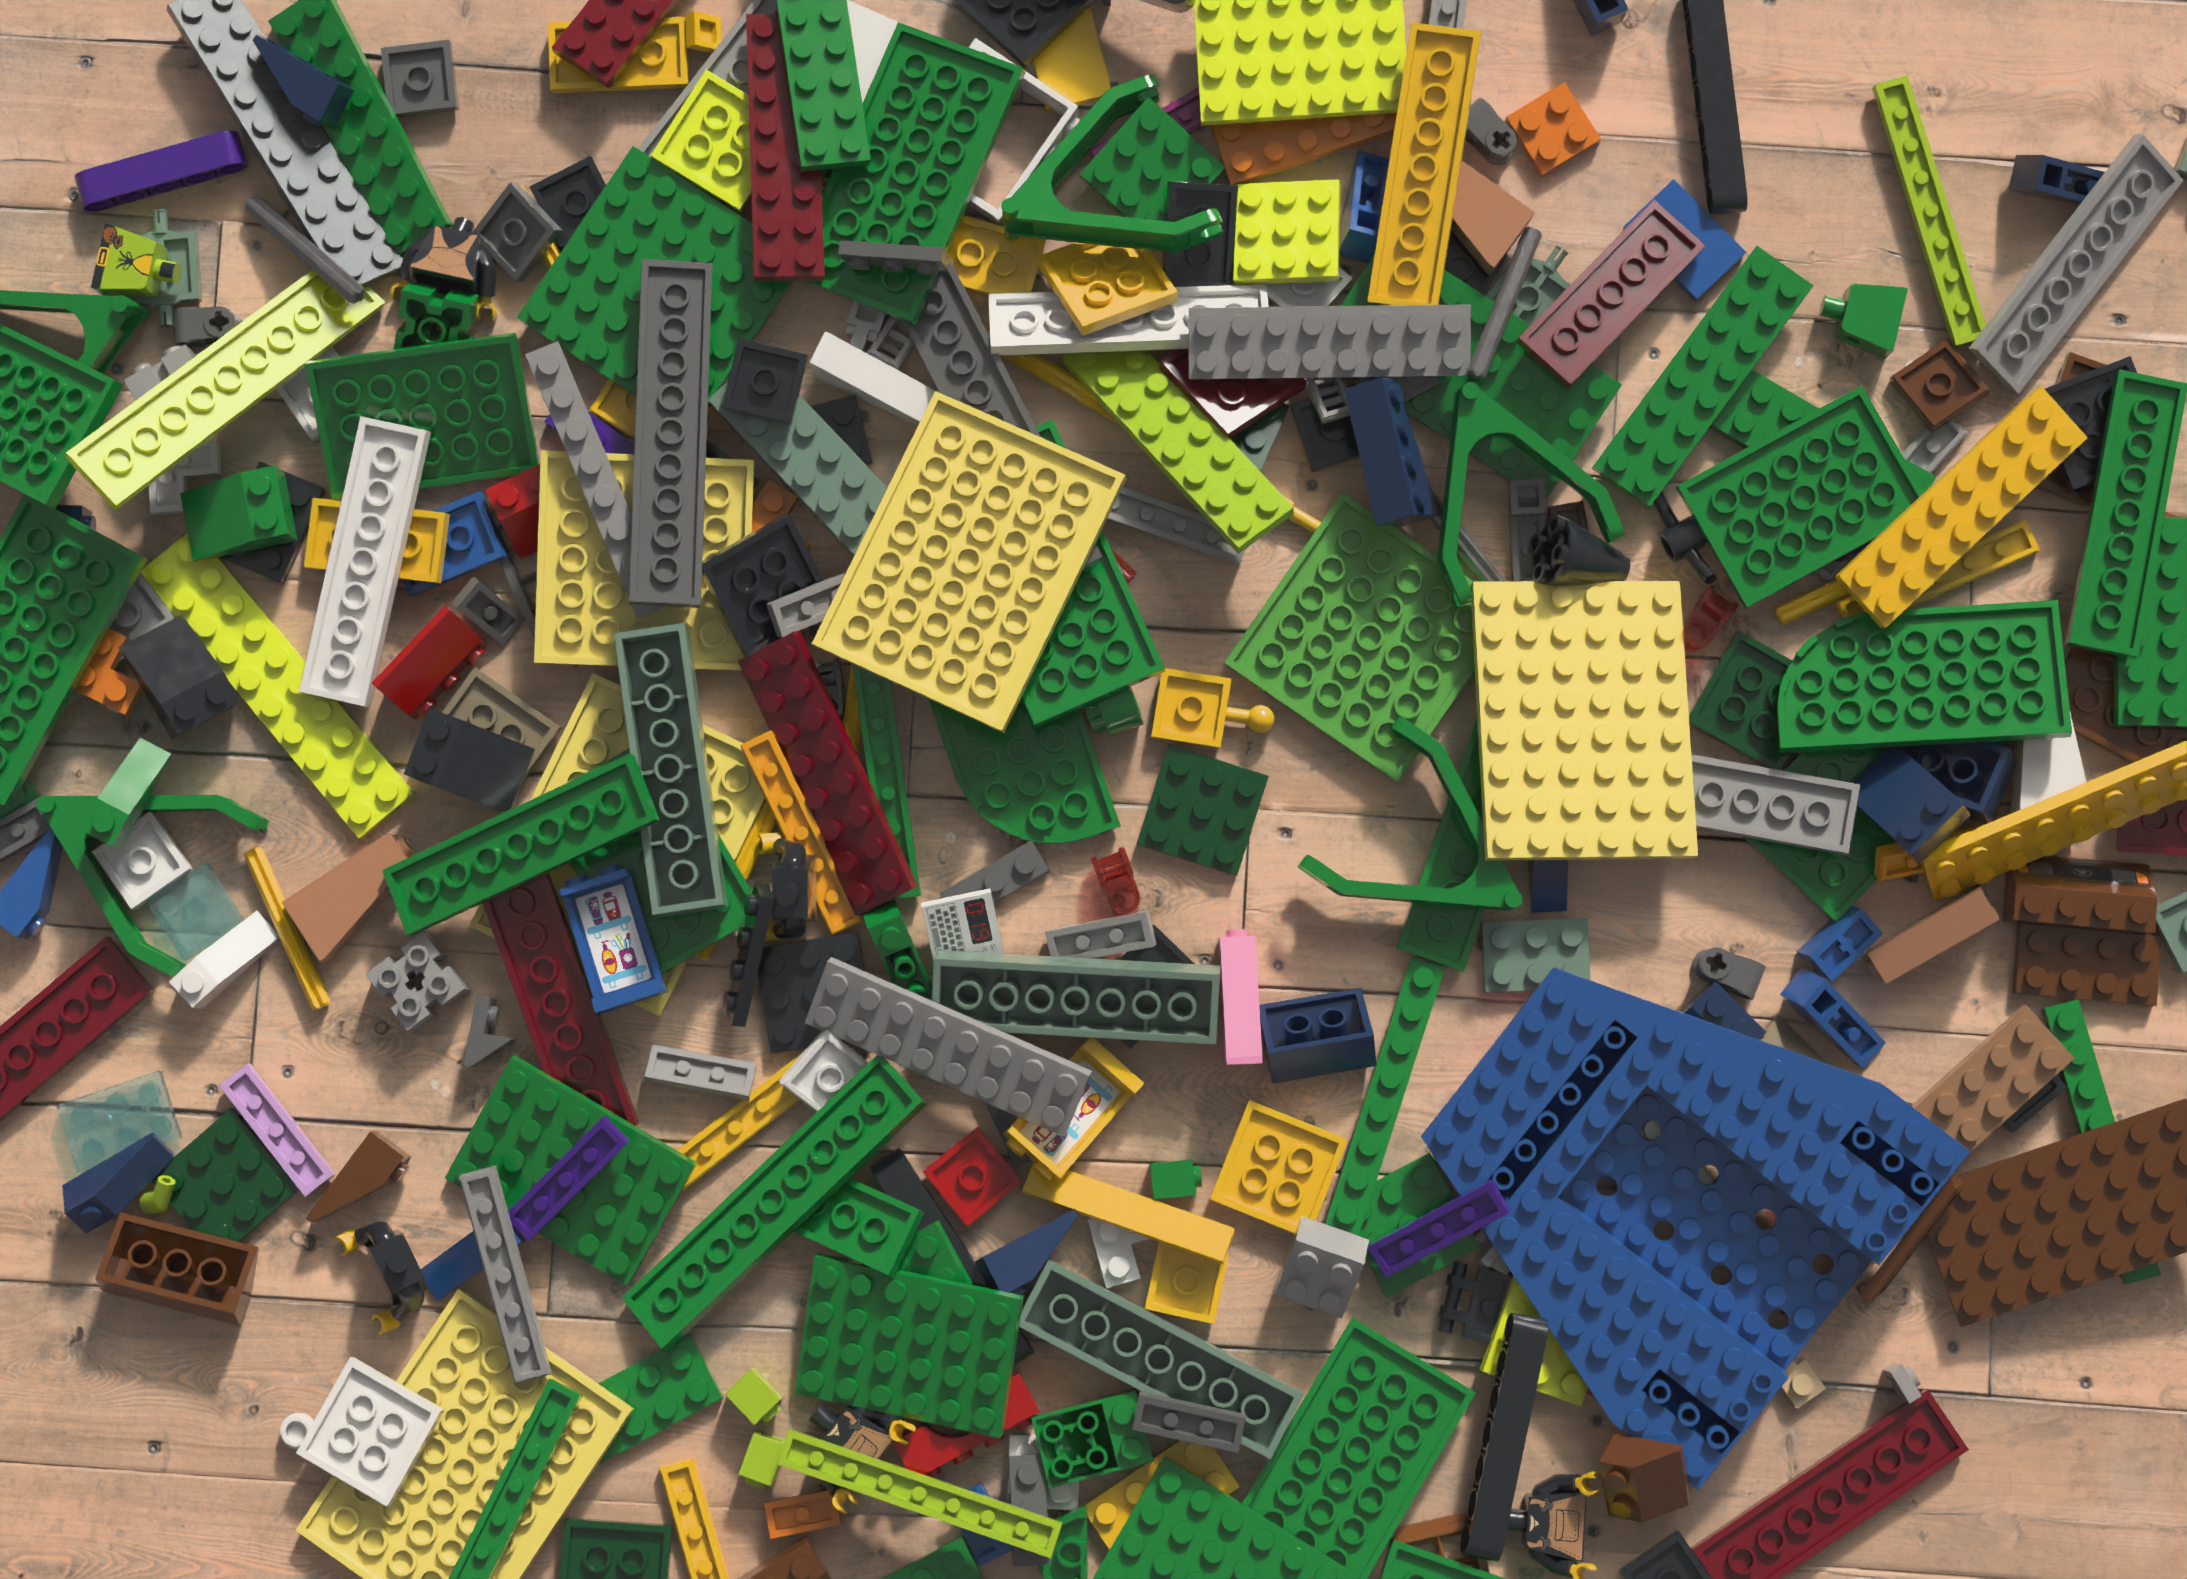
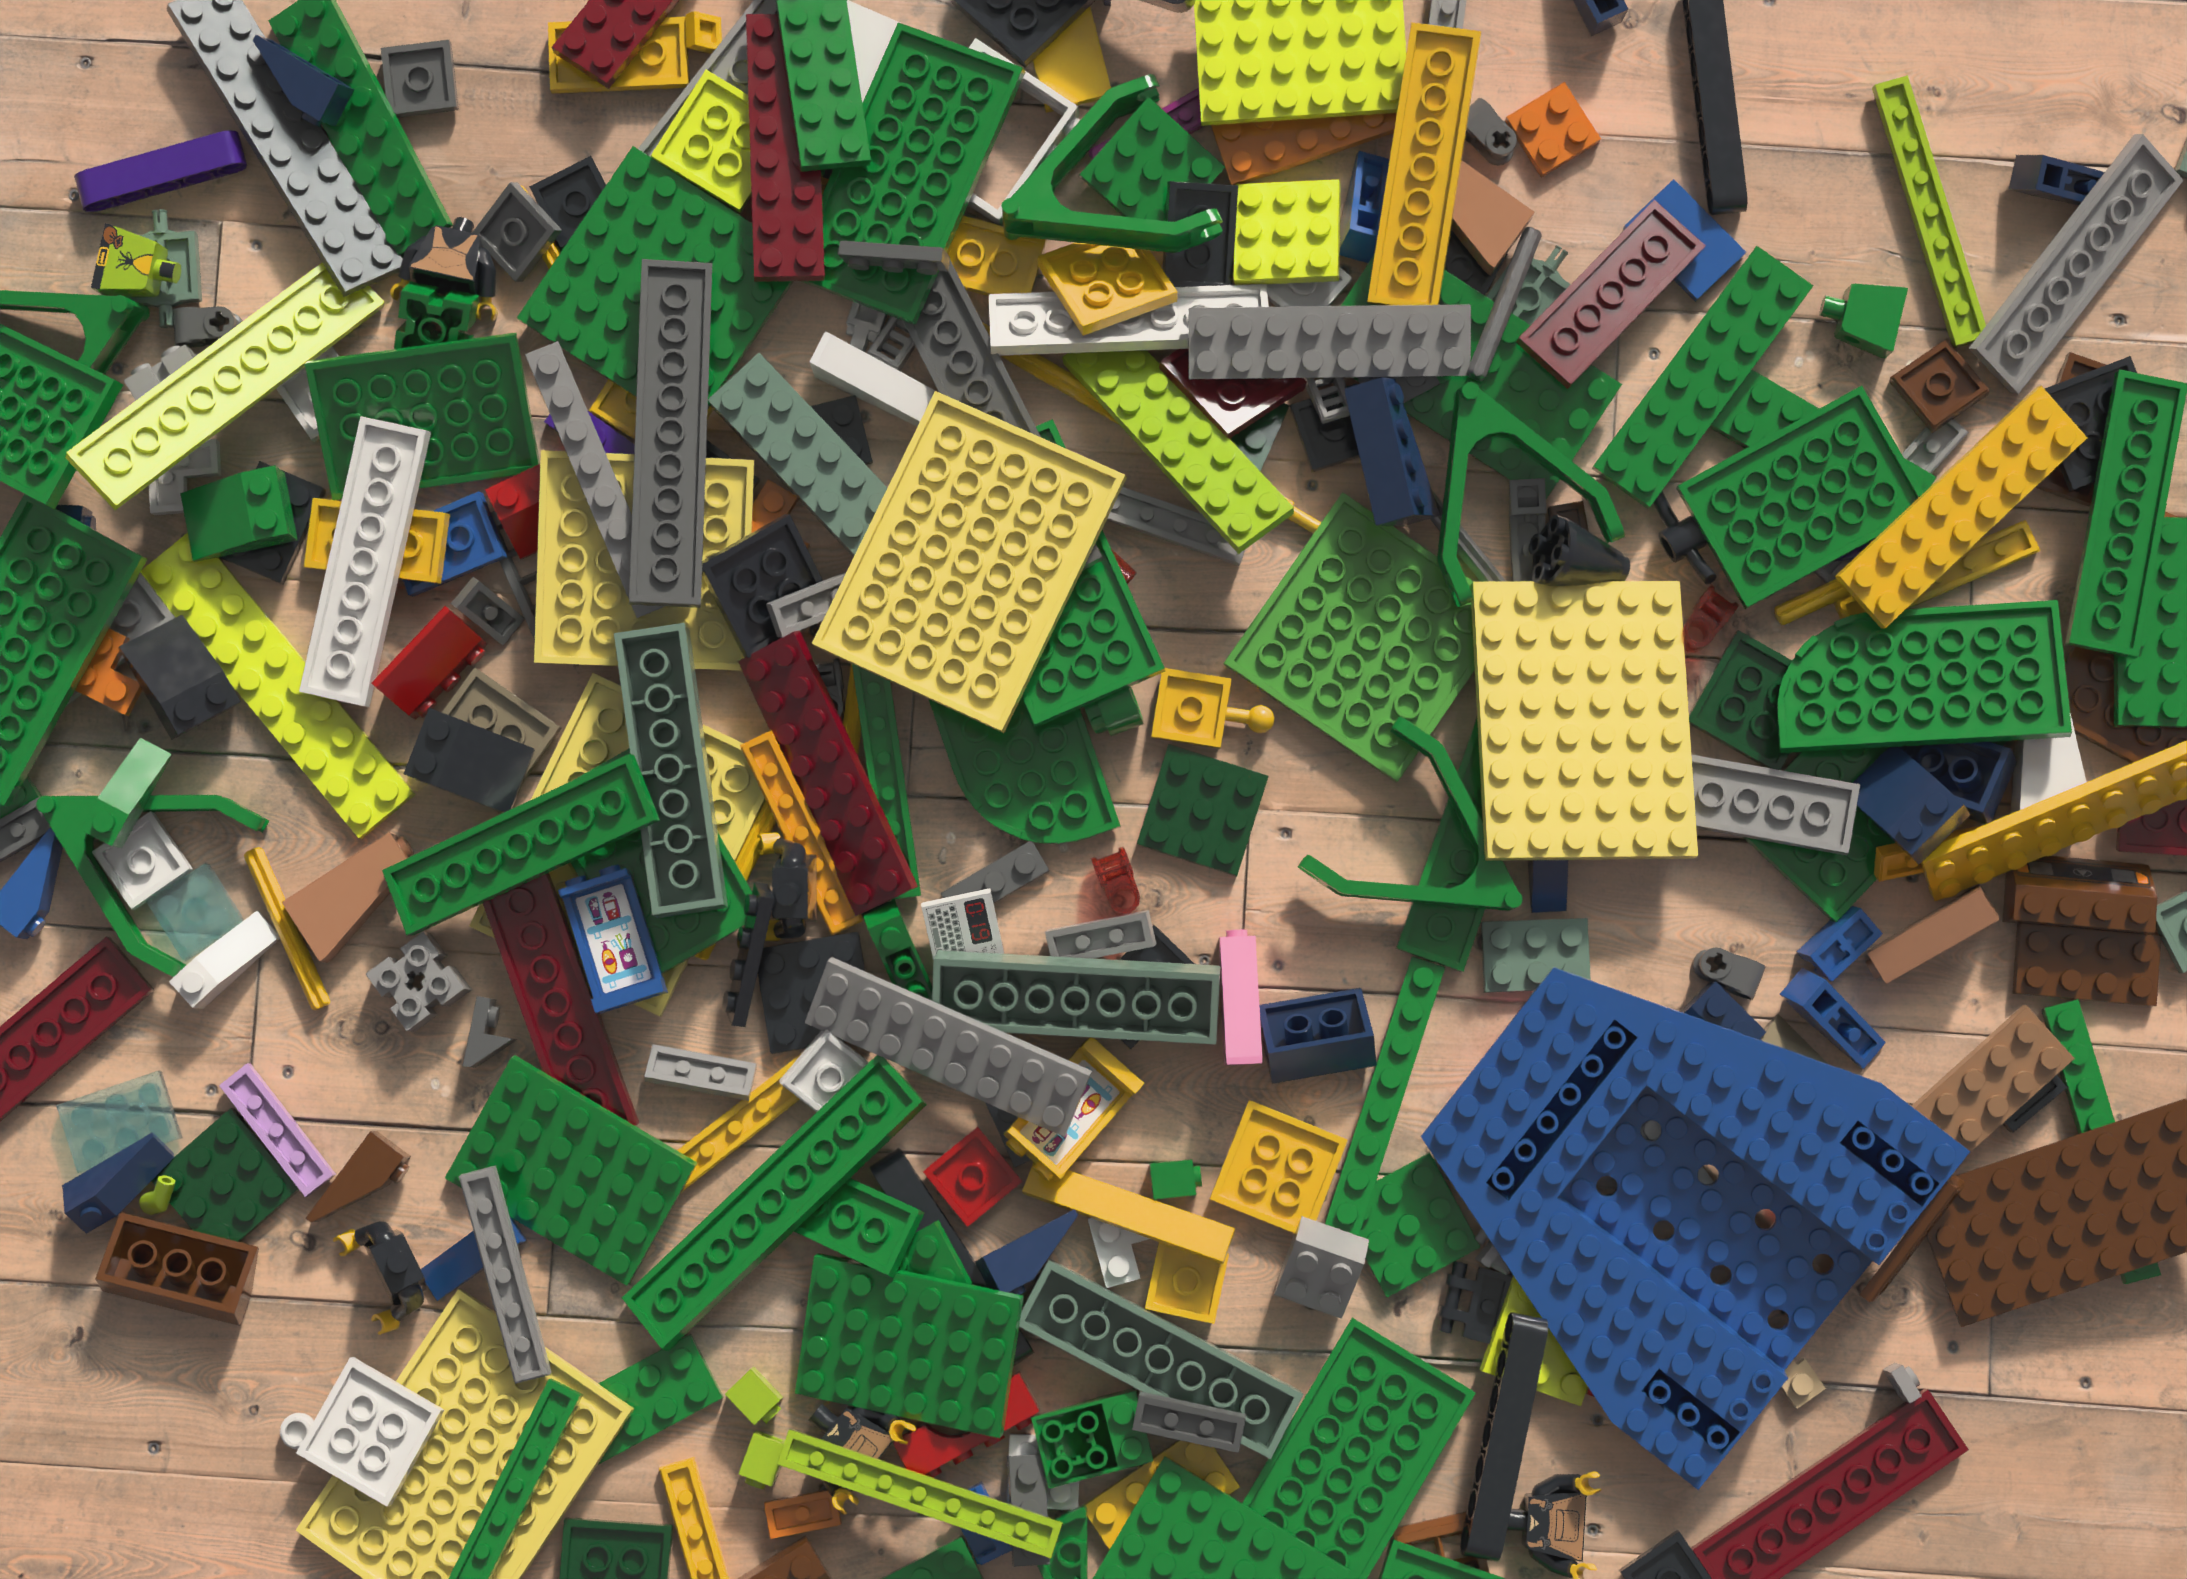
(305, 249): flat silver axle -> none
(567, 1177): dark purple plate -> none
(765, 381): black plate -> none
(1438, 1228): dark purple plate -> none
(1643, 1478): reddish brown slope -> none

